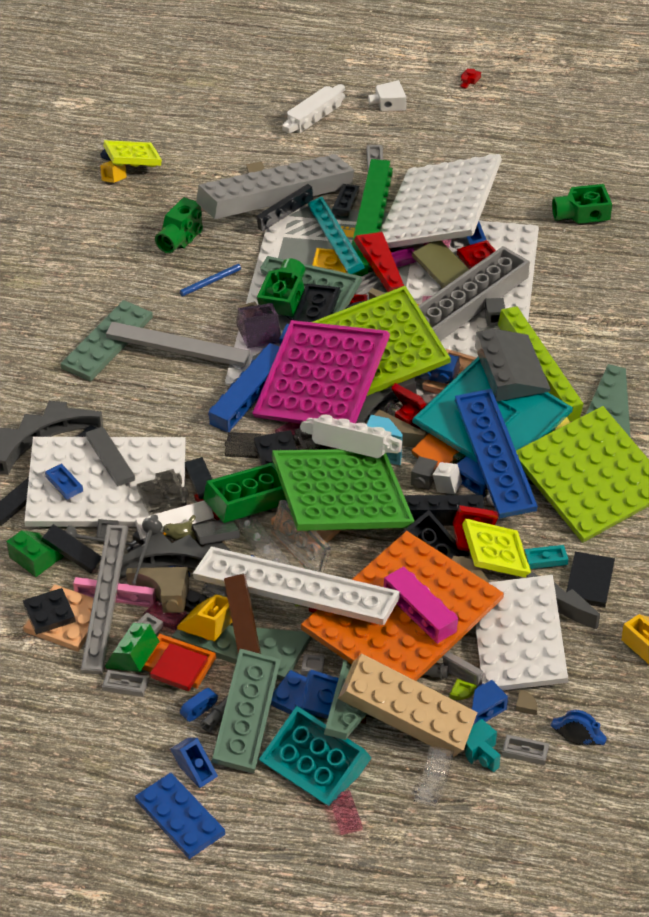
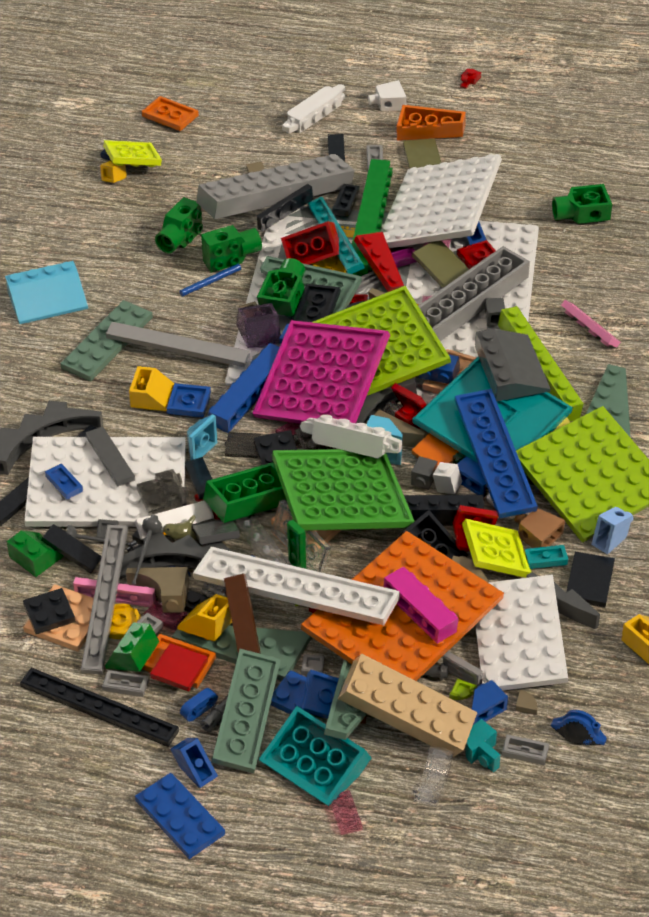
(46, 292): none -> medium azure slope
(100, 707): none -> black tile
(122, 619): none -> yellow tile
(150, 389): none -> yellow slope
(170, 113): none -> orange plate
(188, 400): none -> blue plate
(202, 437): none -> medium azure slope
(228, 247): none -> green brick
(296, 544): none -> green tile
(312, 243): none -> red slope
(336, 145): none -> black tile
(421, 152): none -> olive tile
(429, 123): none -> orange wedge
(539, 528): none -> medium nougat torso
(595, 329): none -> bright pink plate
(611, 529): none -> light blue torso

